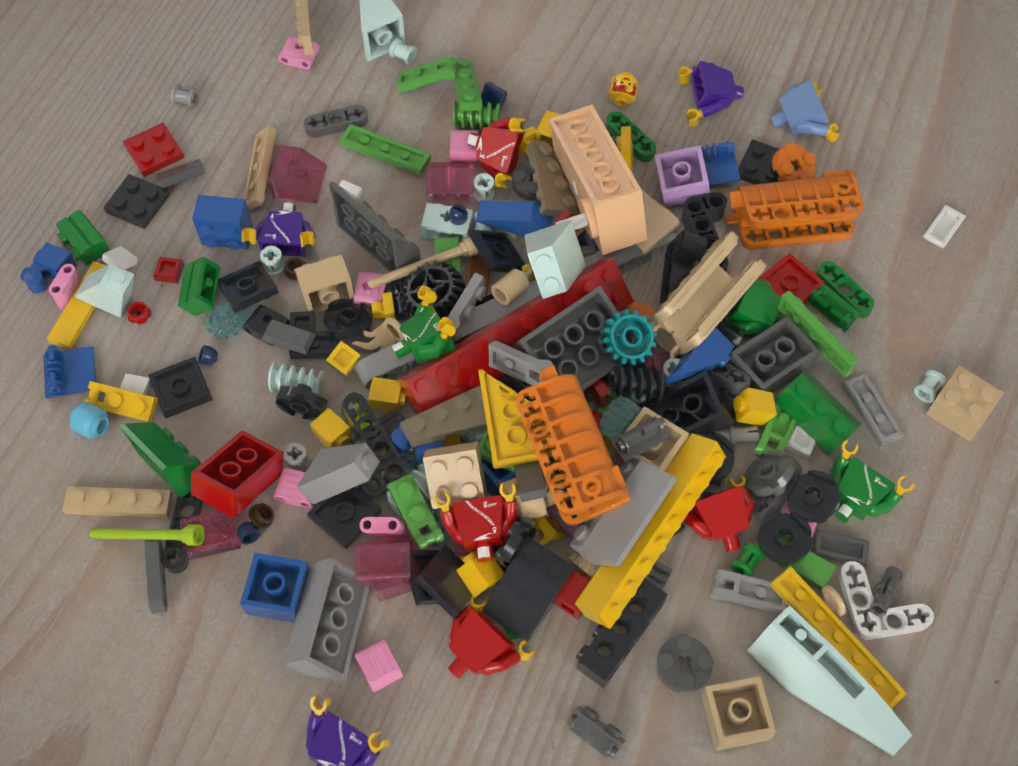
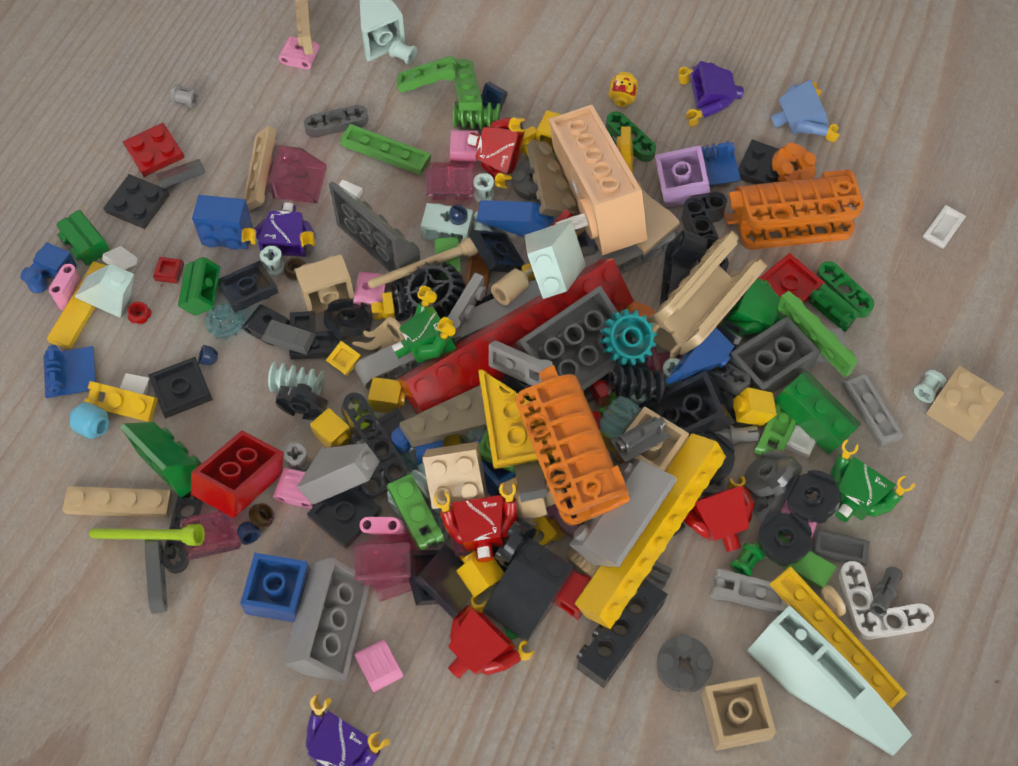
(587, 723): dark grey hinge -> none

